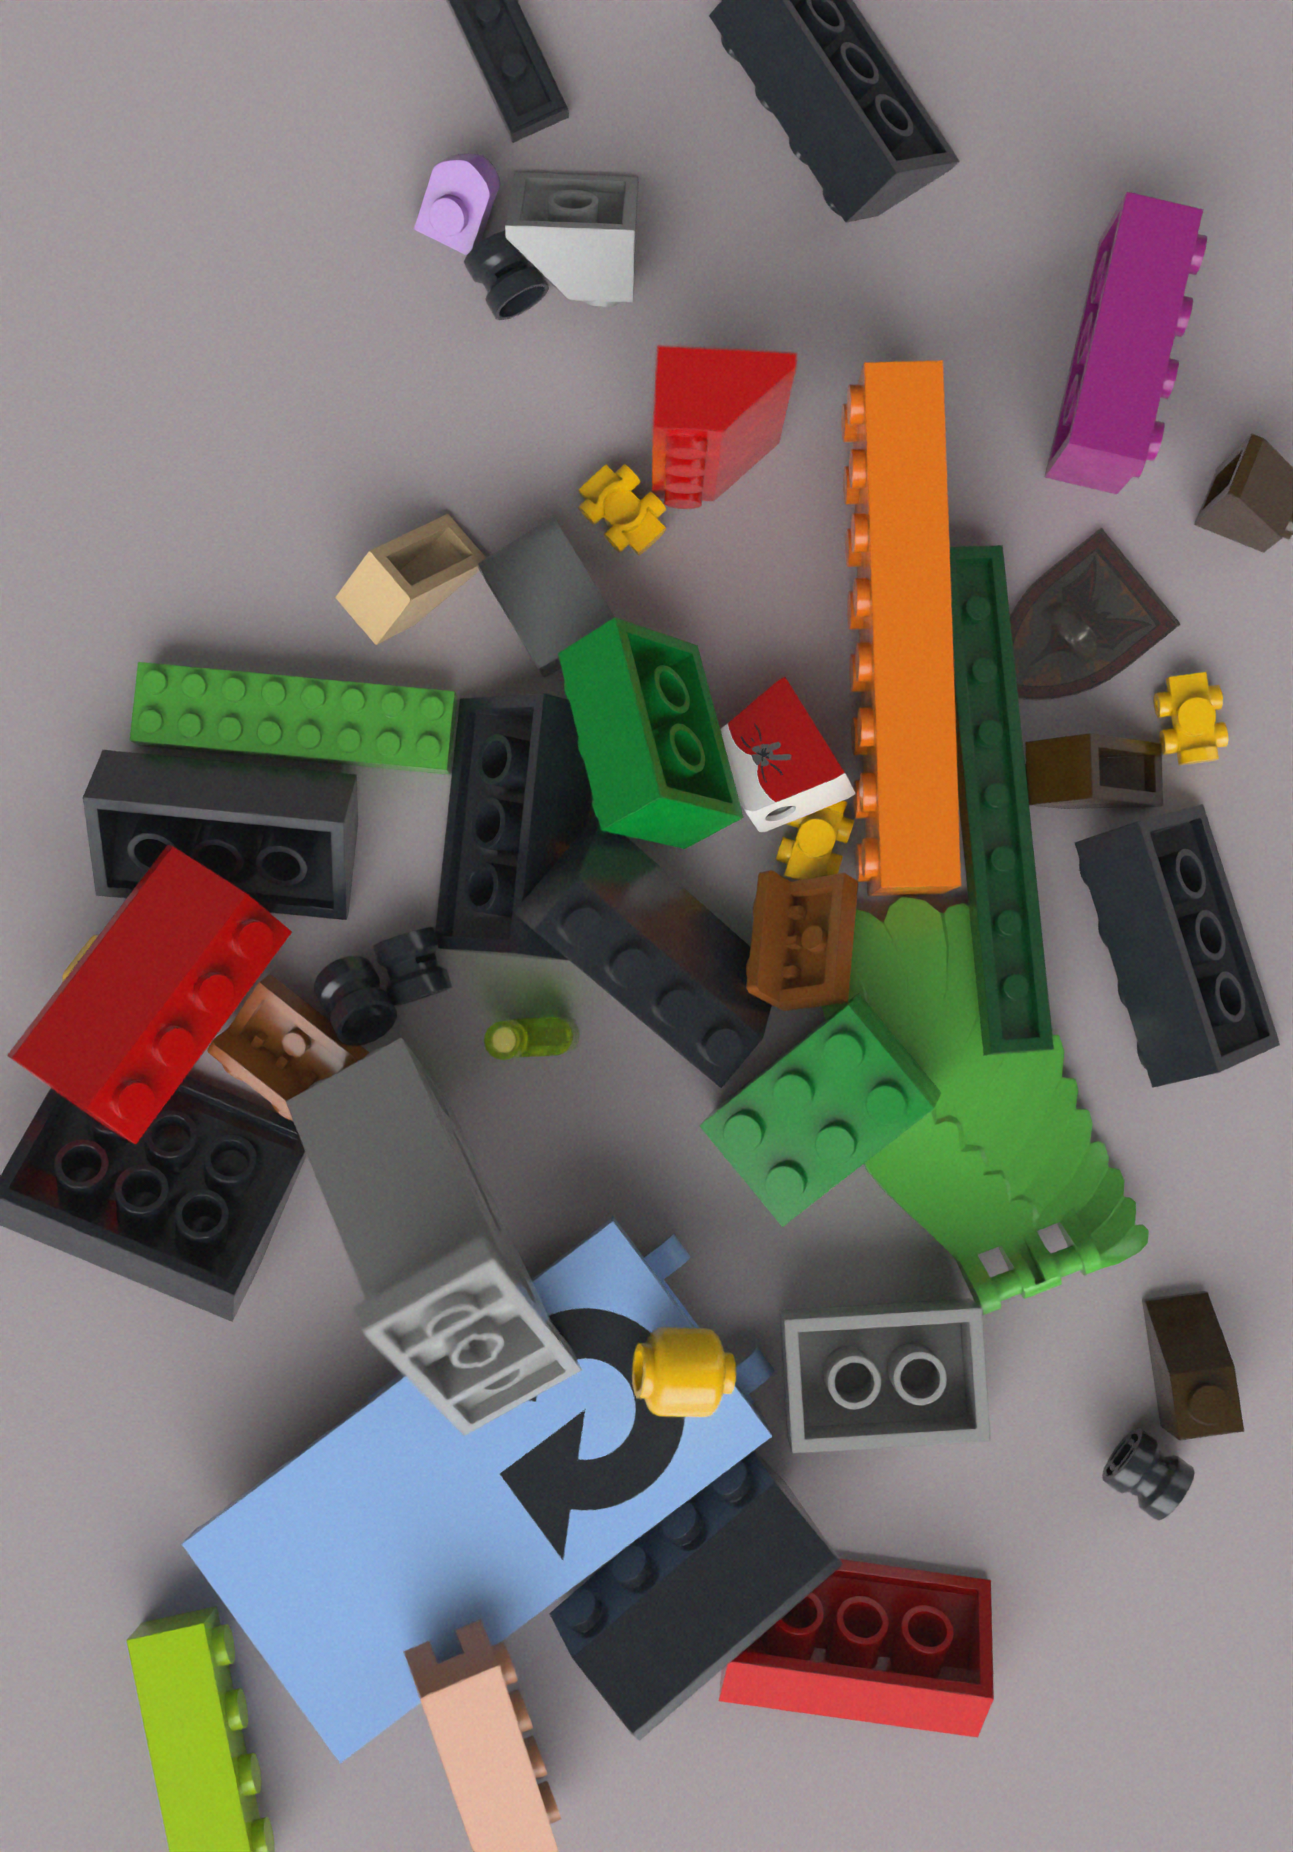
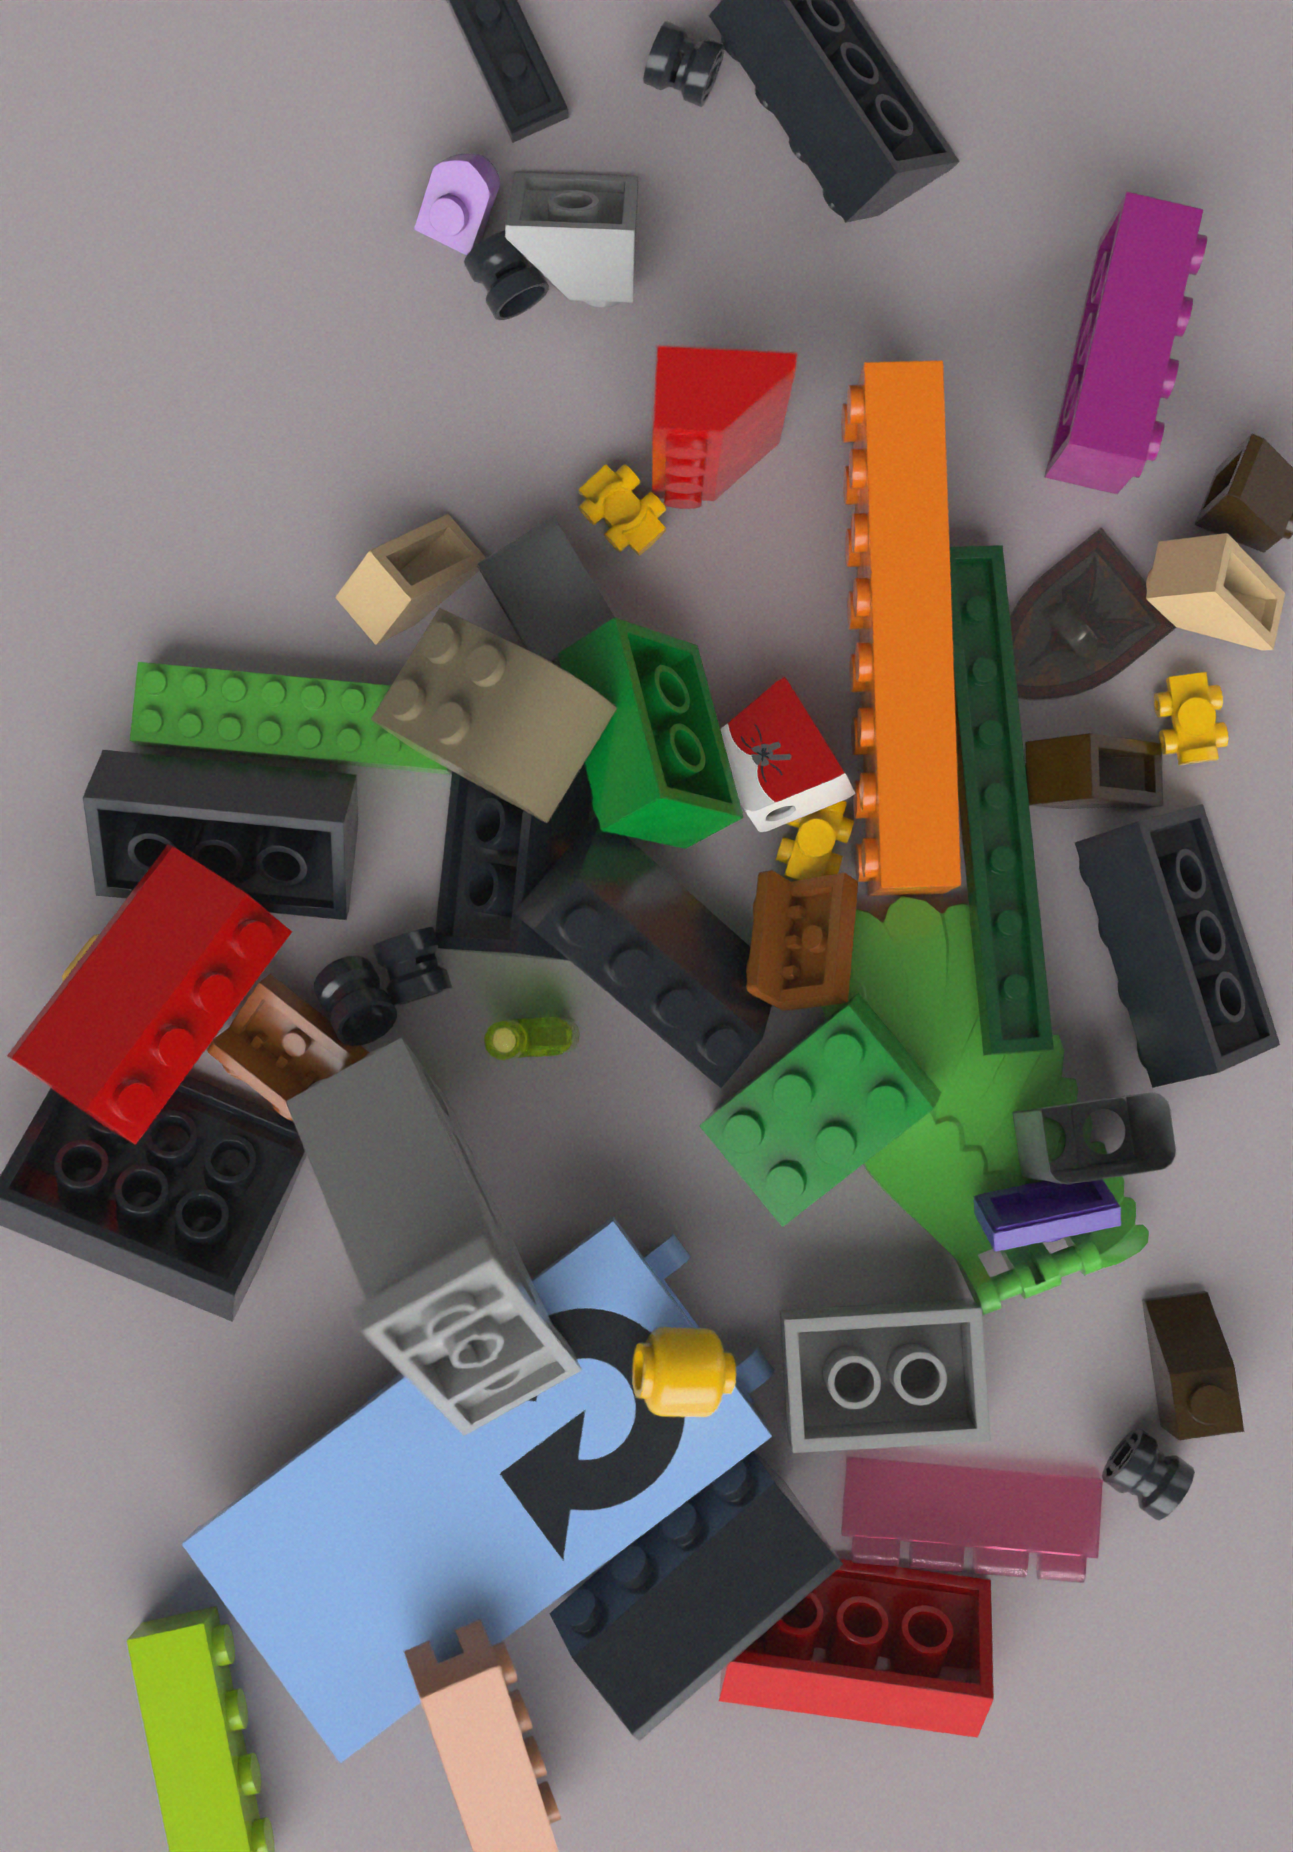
(494, 713): none -> dark tan brick
(683, 63): none -> black wheel
(974, 1507): none -> clear pink windscreen
(1045, 1212): none -> dark purple plate
(1145, 1148): none -> dark grey piece
(1215, 590): none -> tan slope

